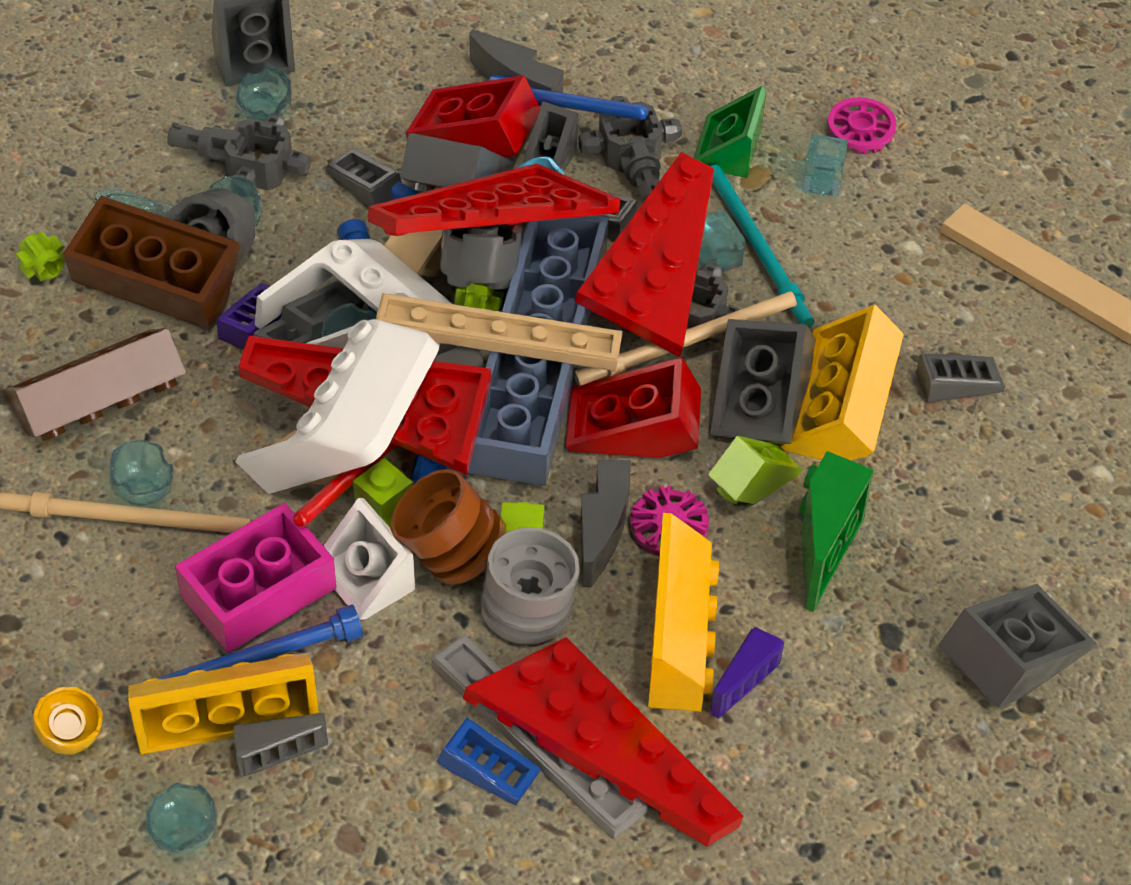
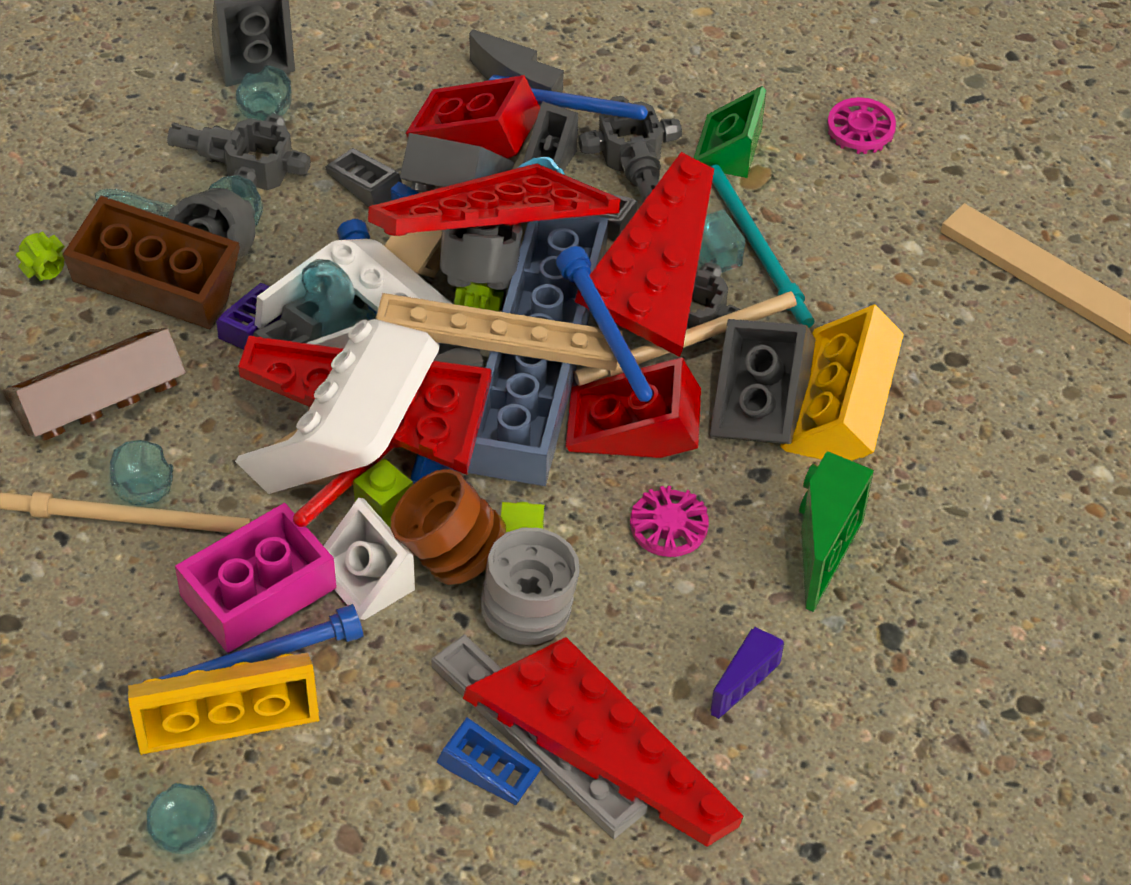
(67, 720): yellow hair -> none
(277, 740): dark grey slope -> none
(328, 288): none -> clear light blue hair
(575, 267): none -> blue piece
(603, 517): dark grey slope -> none
(682, 619): yellow slope -> none
(752, 470): lime slope -> none
(825, 165): clear light blue brick -> none
(937, 379): dark grey slope -> none
(1014, 643): dark grey slope -> none

